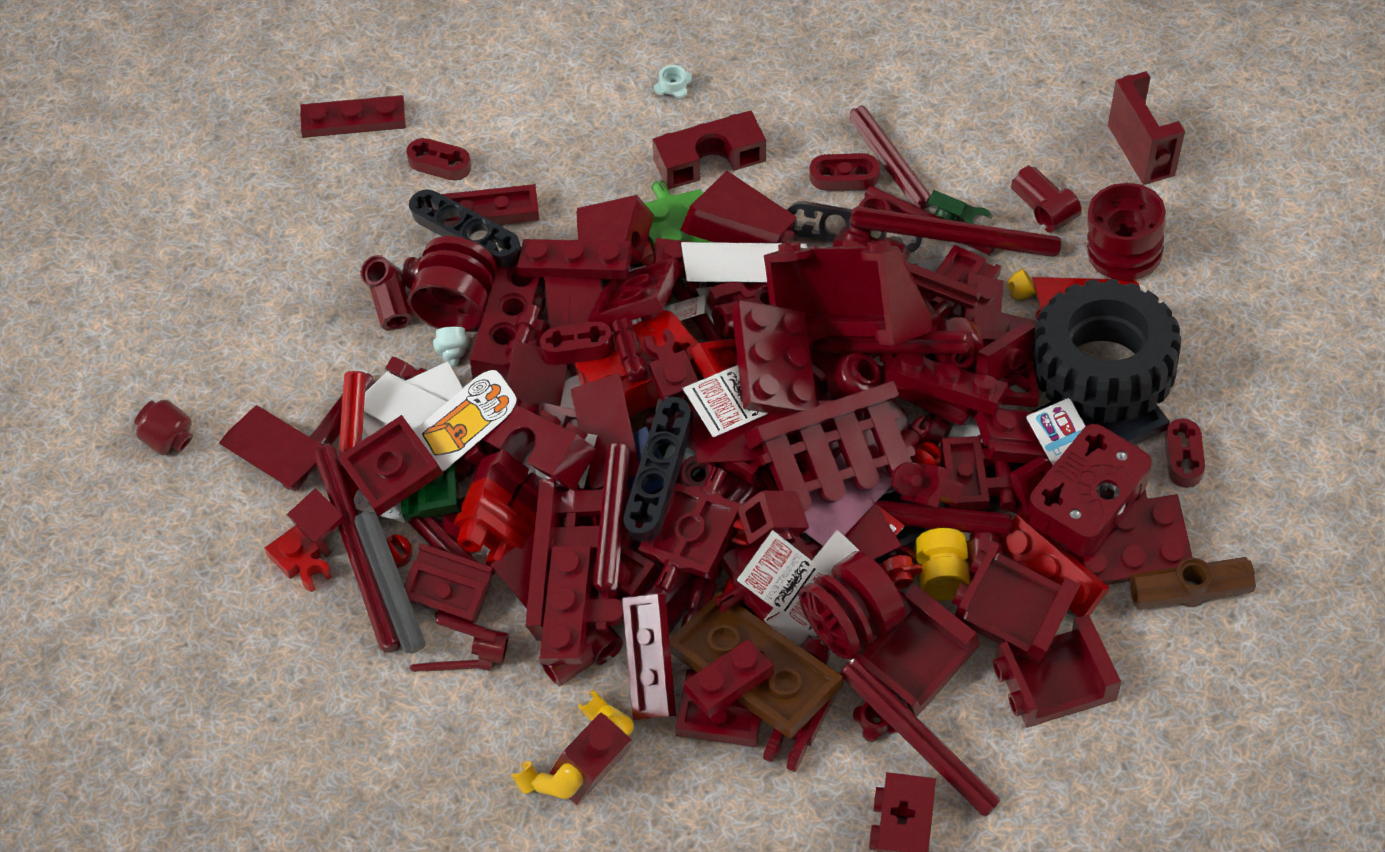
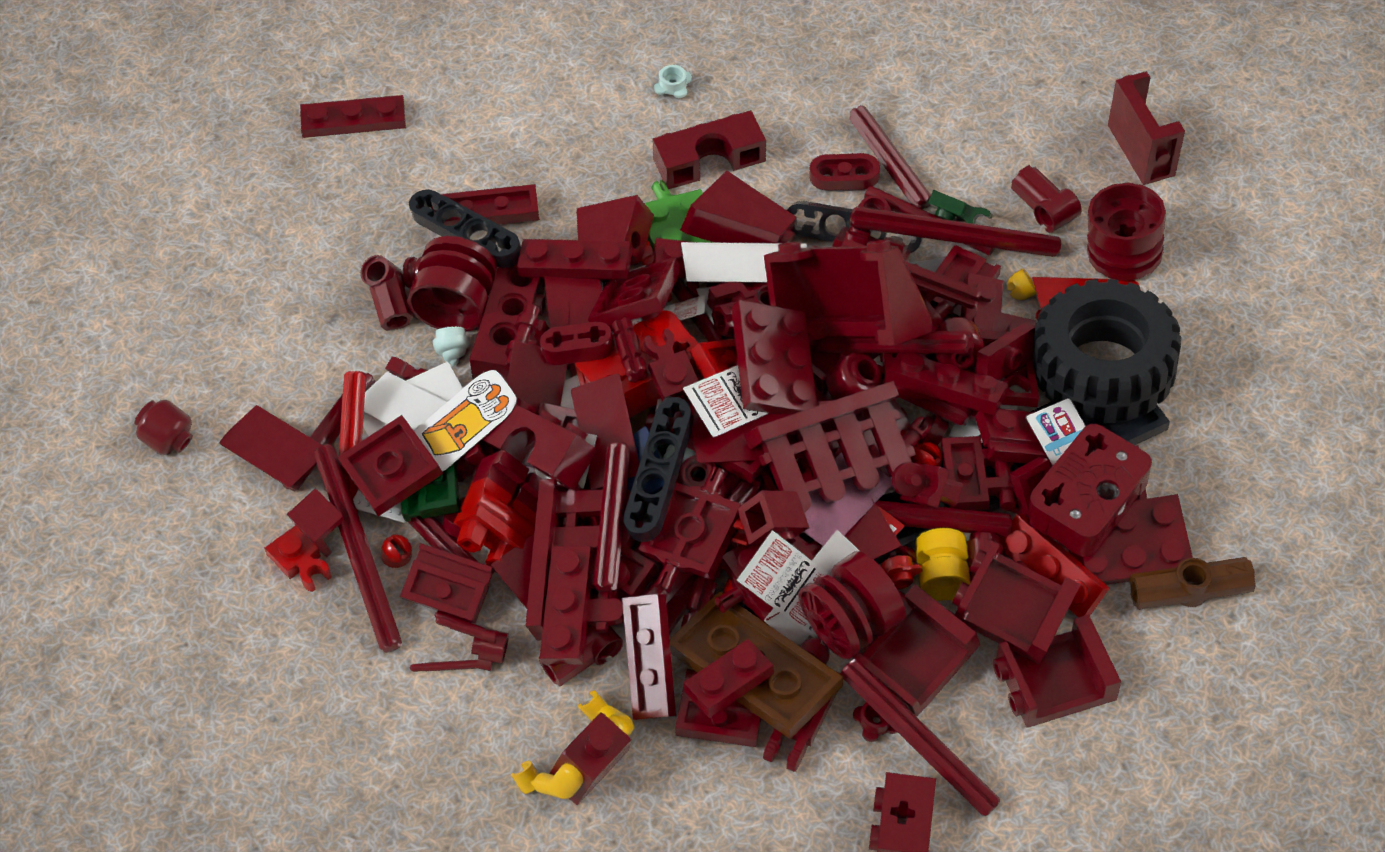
(389, 582): dark grey axle -> none
(438, 159): dark red beam -> none
(1176, 453): dark red beam -> none

